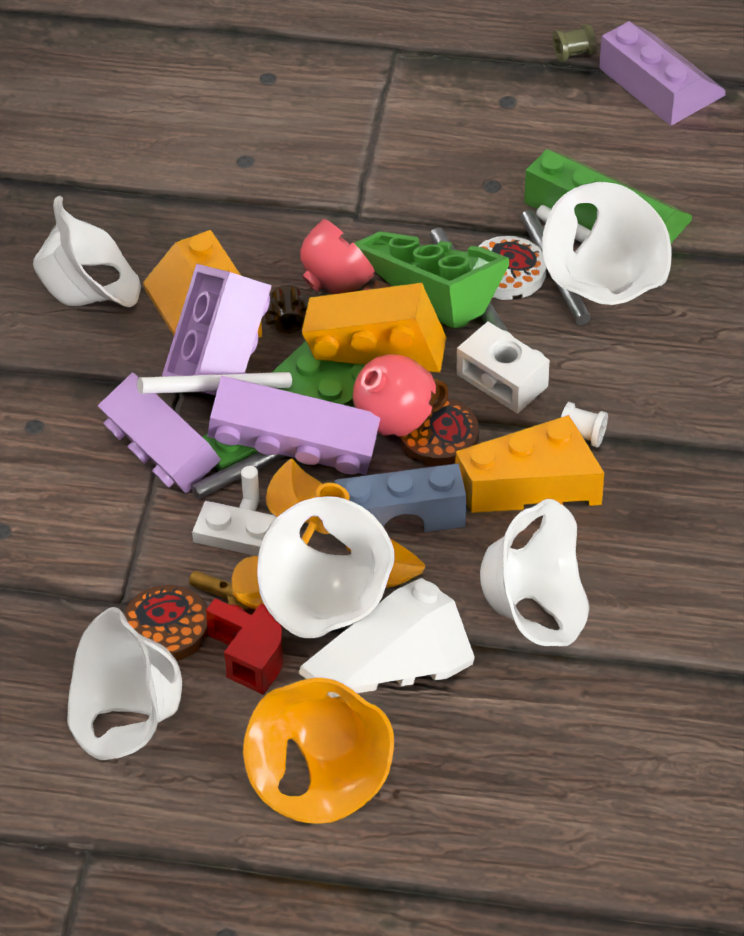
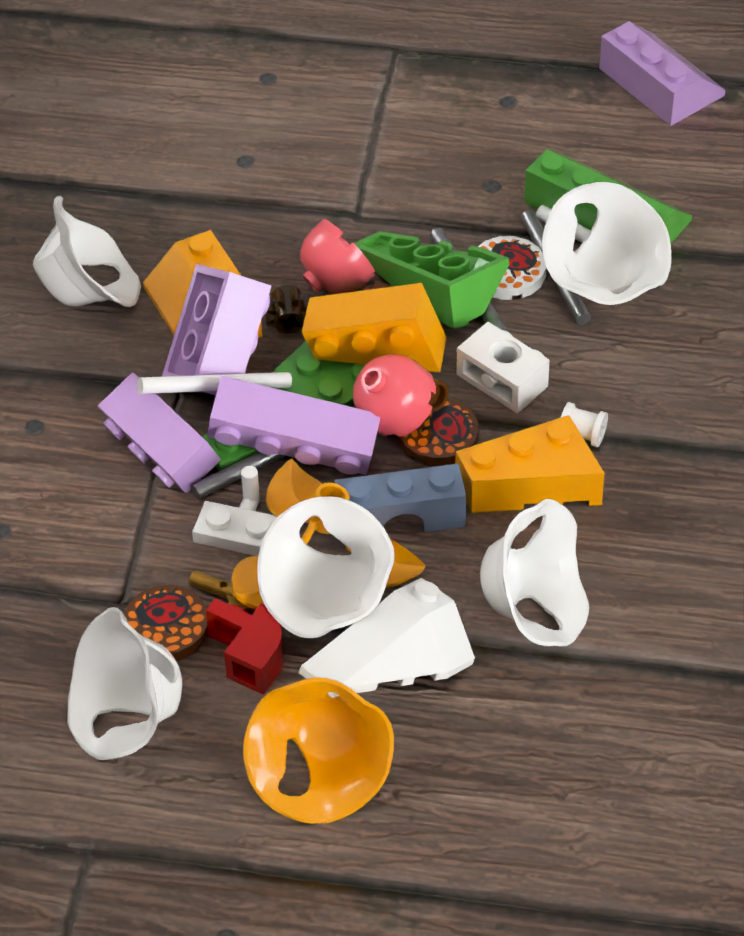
(574, 42): olive bush -> none

